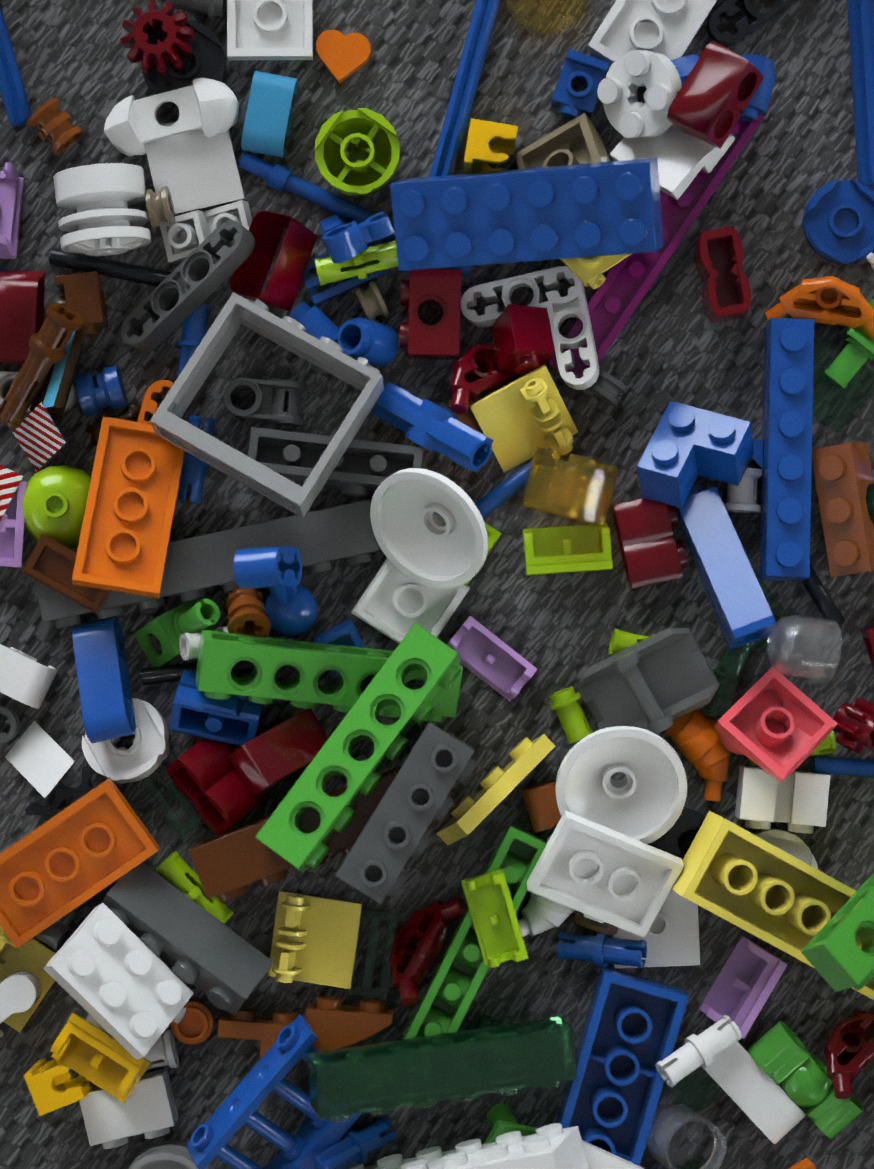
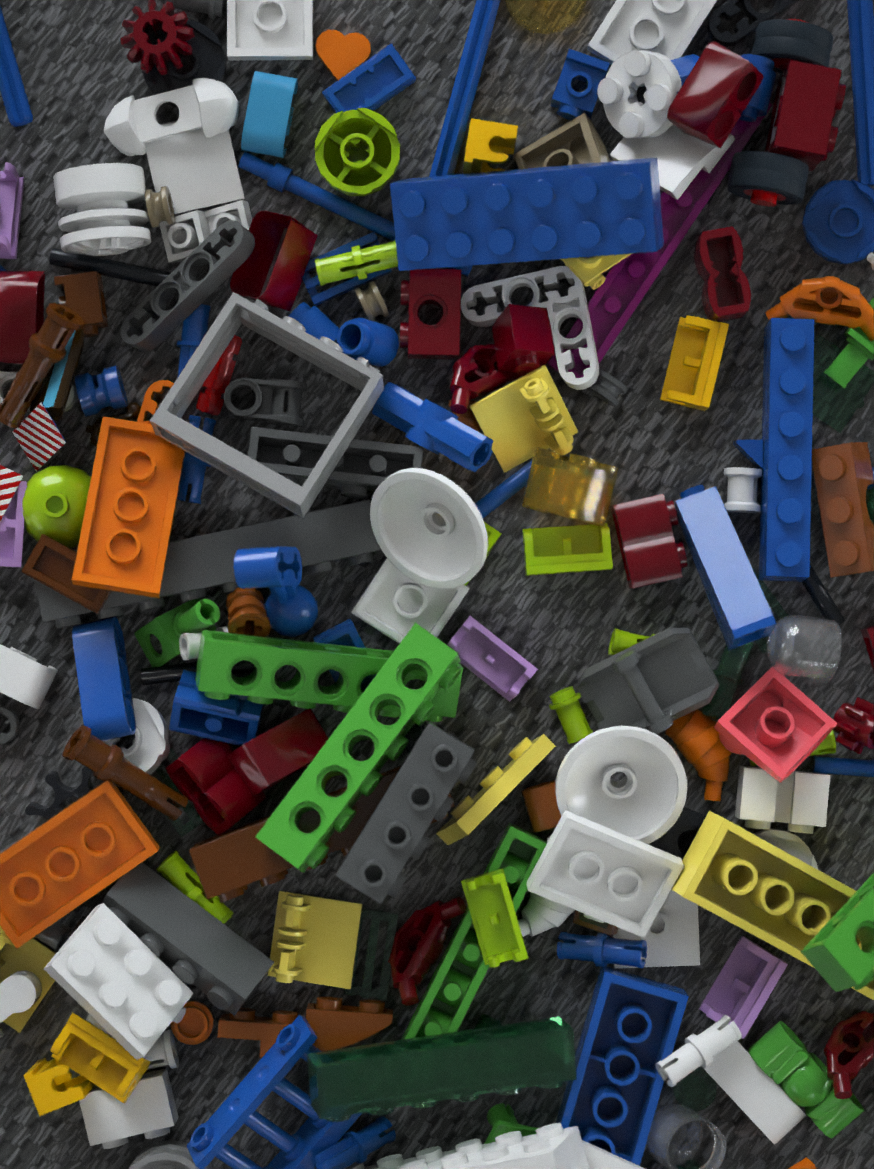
(39, 759): white sticker -> none
(54, 126): dark orange bush -> none
(109, 763): none -> reddish brown pin
(218, 380): none -> red axle
(348, 240): blue bar -> none
(371, 82): none -> blue plate
(690, 445): blue brick -> none
(694, 362): none -> yellow hinge
(800, 117): none -> brick

